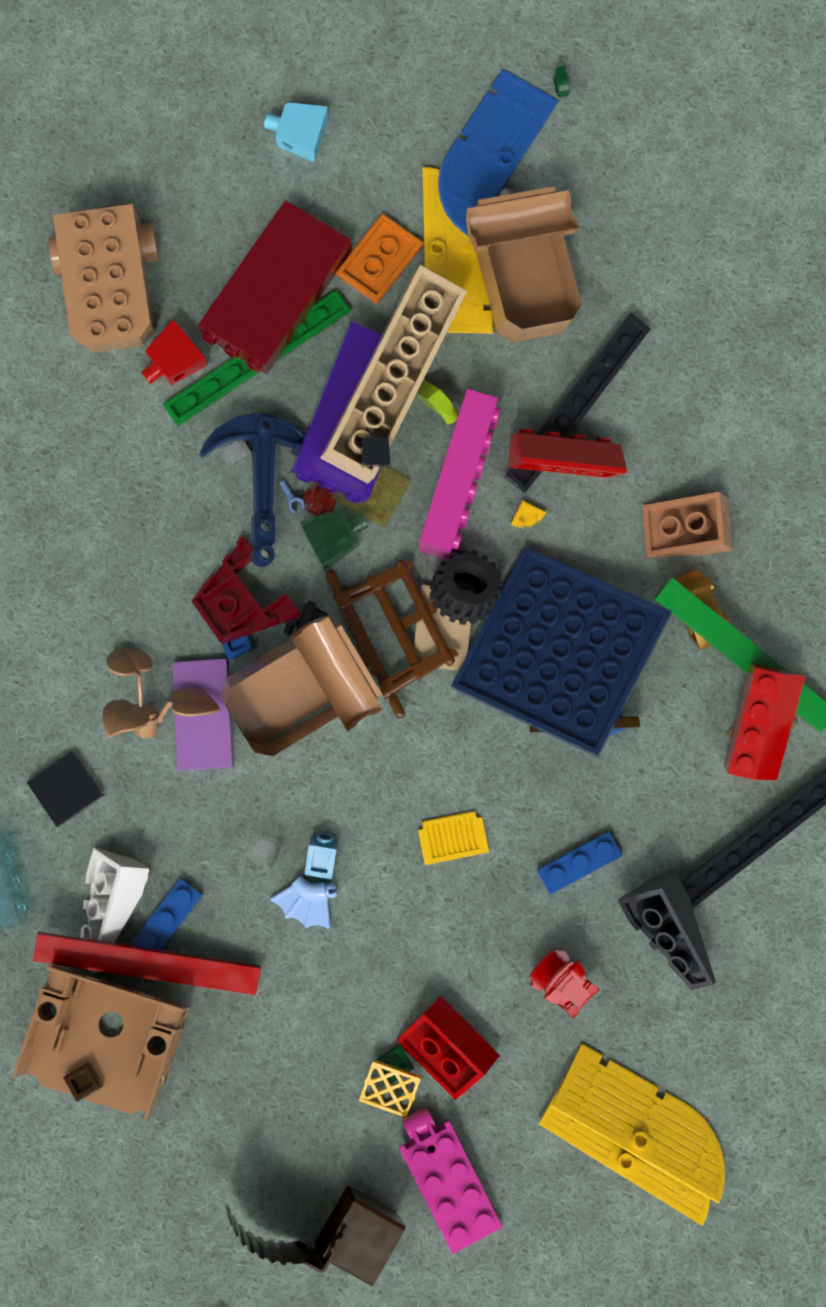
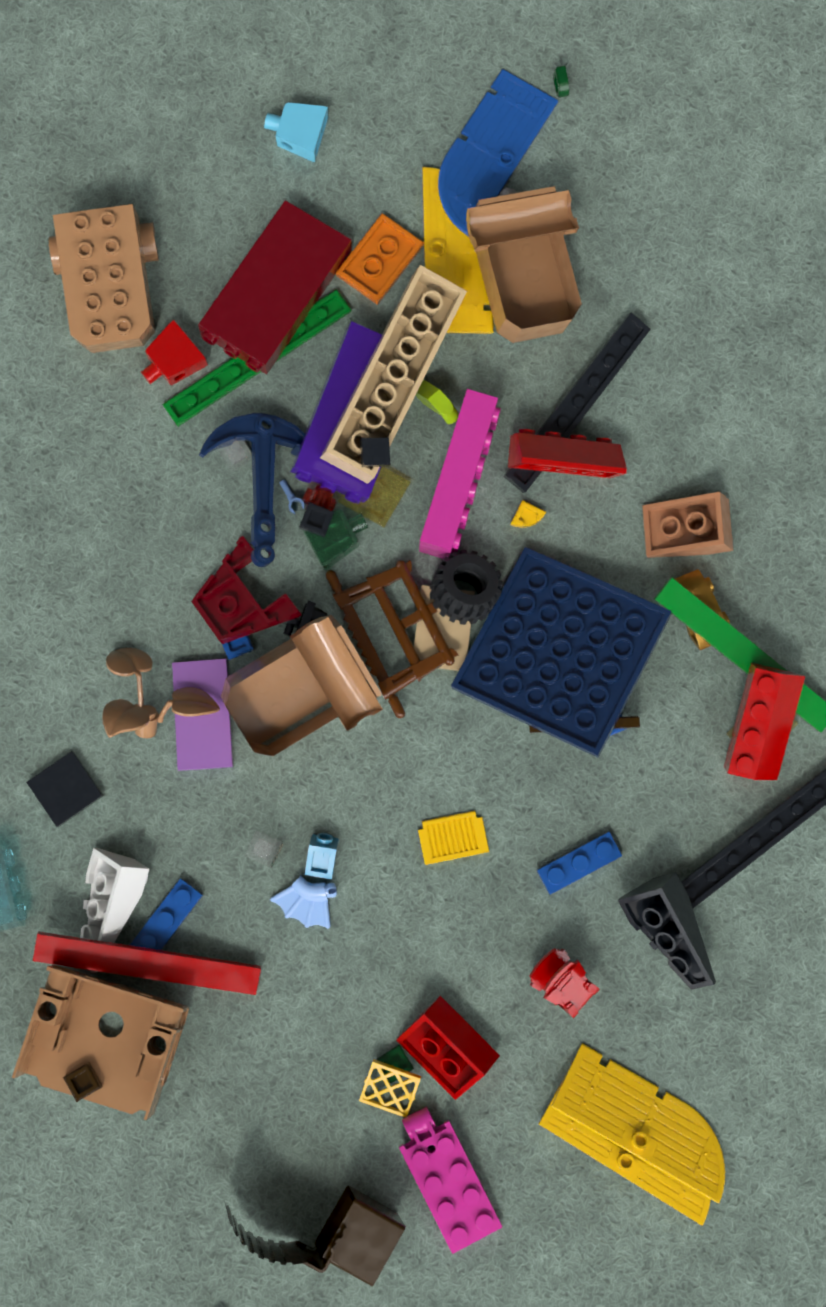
(316, 520): none -> black tile

